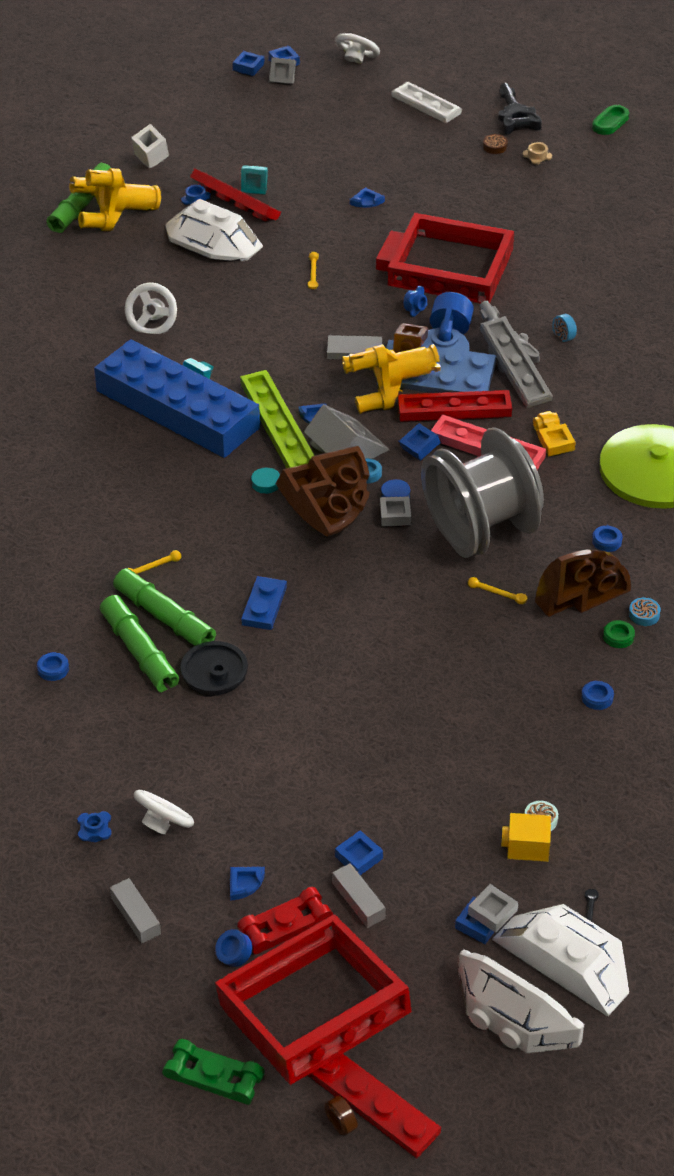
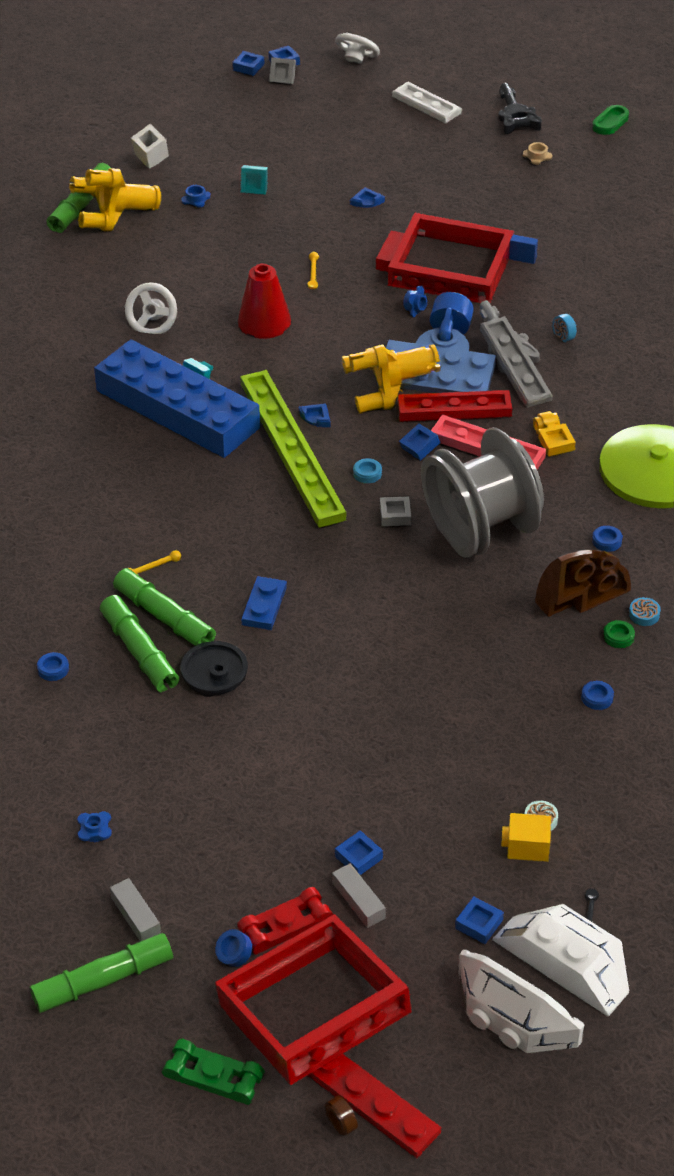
(101, 972): none -> bright green piece
(161, 812): white piece -> none
(213, 232): white wedge -> none
(241, 199): red plate -> none
(245, 880): blue tile -> none
(263, 304): none -> red cone
(264, 480): teal tile -> none
(328, 489): reddish brown brick -> none
(337, 431): light grey slope -> none
(345, 345): light grey tile -> none
(395, 488): blue tile -> none
(409, 337): reddish brown bracket -> none
(493, 908): light grey plate -> none
(495, 144): reddish brown tile -> none
(520, 598): yellow hinge -> none
(523, 249): none -> blue tile

